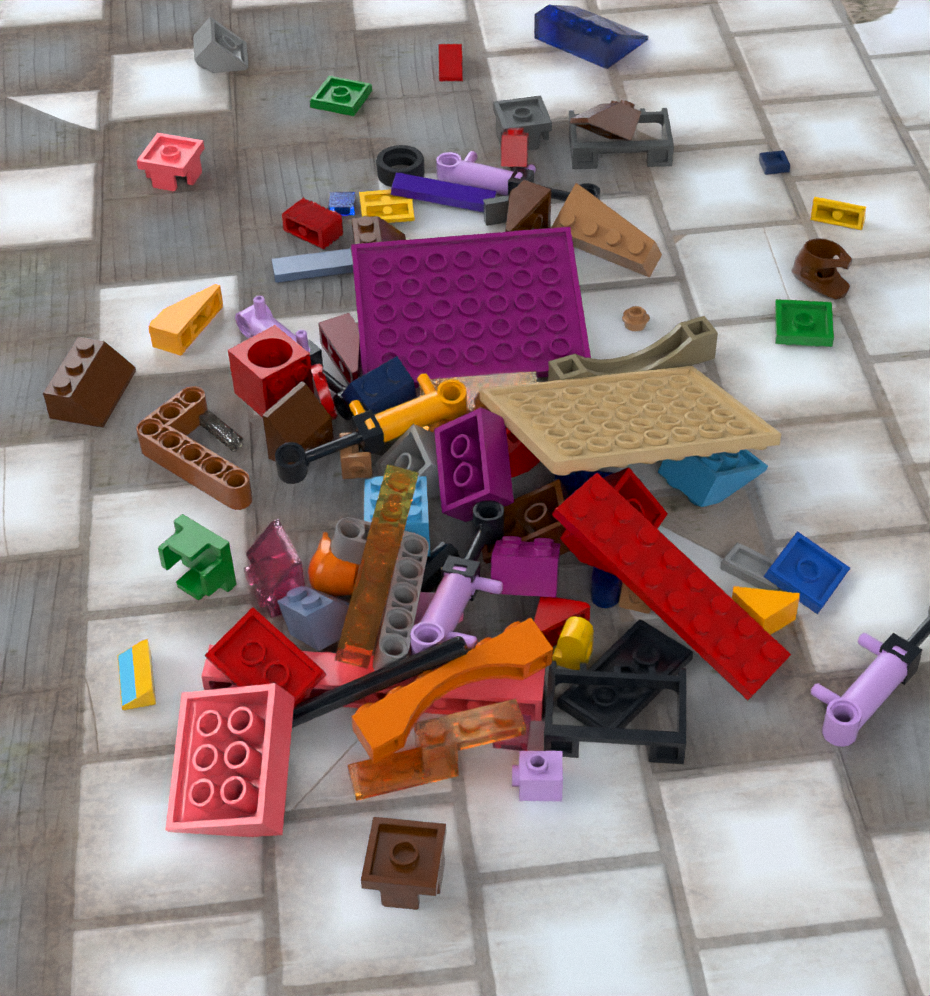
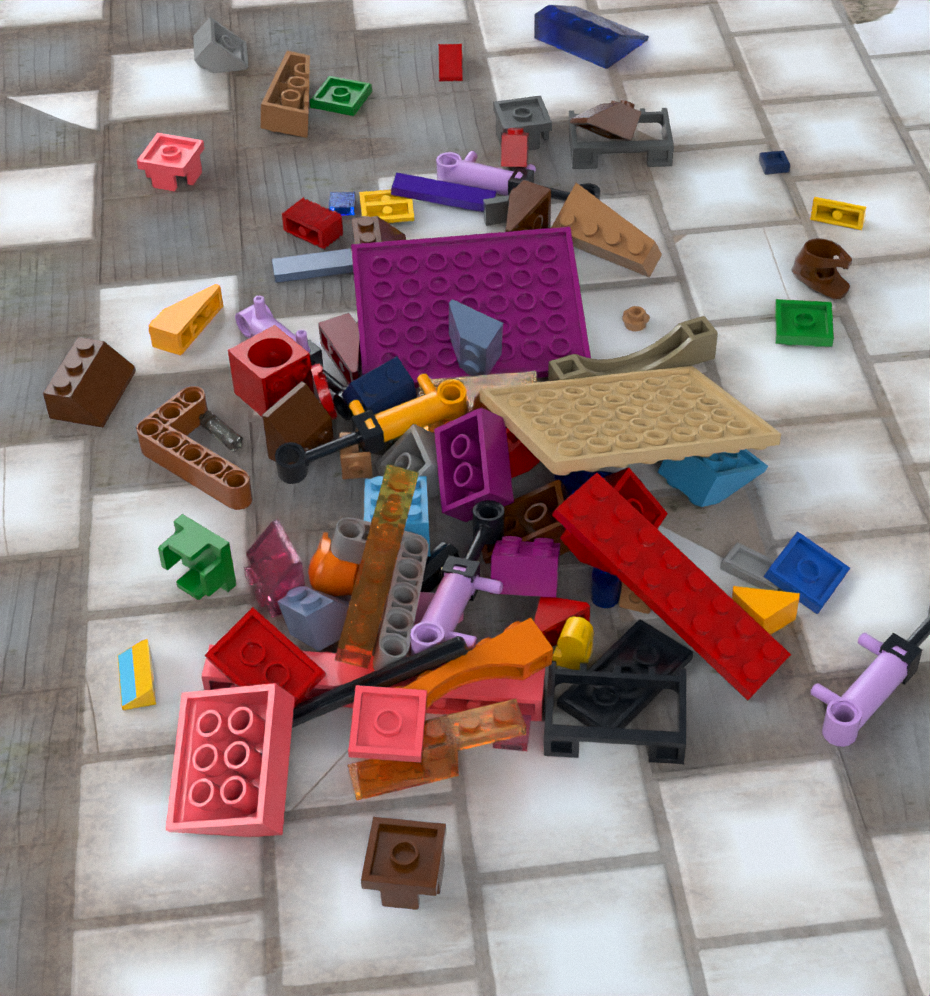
(287, 99): none -> medium nougat wedge
(387, 723): none -> coral plate
(399, 156): black tyre -> none
(474, 338): none -> sand blue slope
(539, 776): lavender brick -> none

